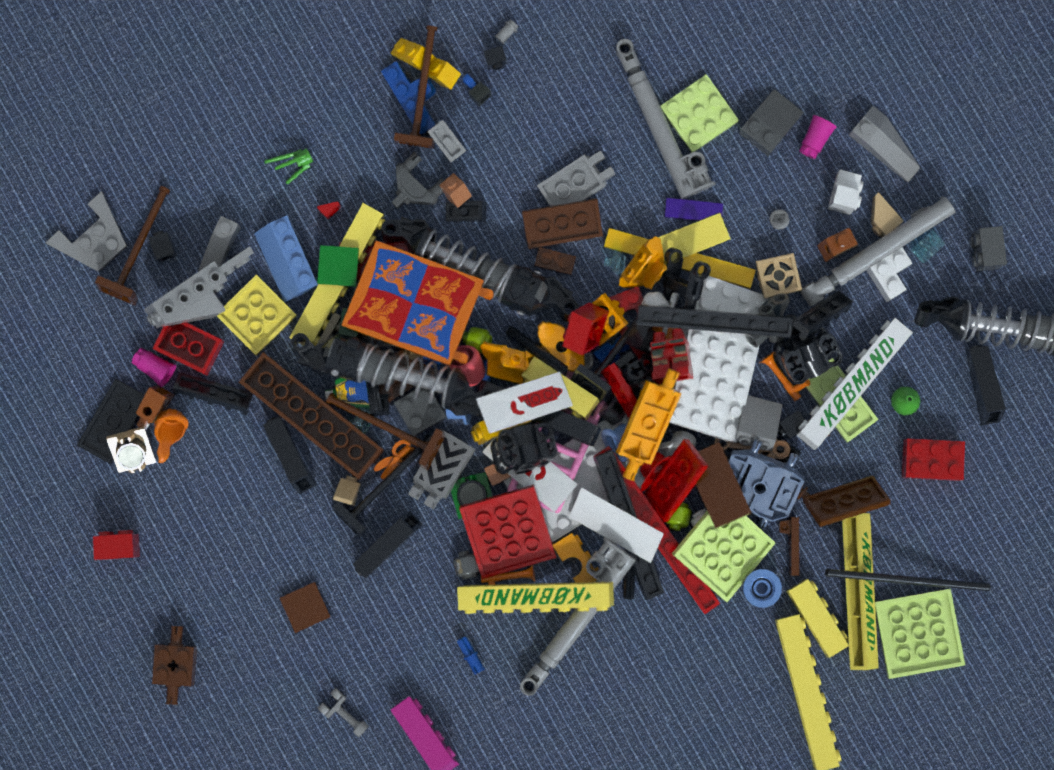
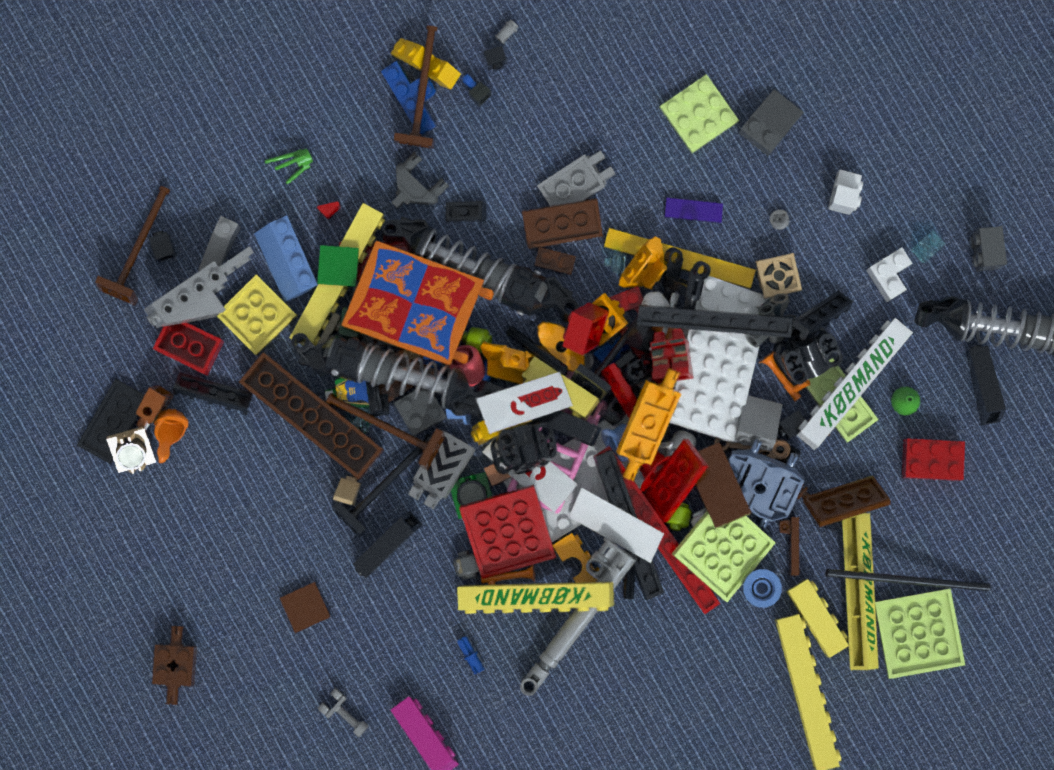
(98, 243): light grey wing -> none
(118, 546): red brick -> none
(154, 366): dark pink plant -> none
(289, 455): black slope -> none
(392, 461): orange piece -> none
(446, 141): light grey panel -> none
(455, 190): nougat brick -> none
(686, 177): light grey piece -> none
(696, 236): light yellow sticker -> none
(816, 136): dark pink plant -> none
(837, 244): dark orange torso -> none
(882, 140): light grey wedge -> none
(883, 216): tan slope -> none
(920, 222): light grey piece -> none

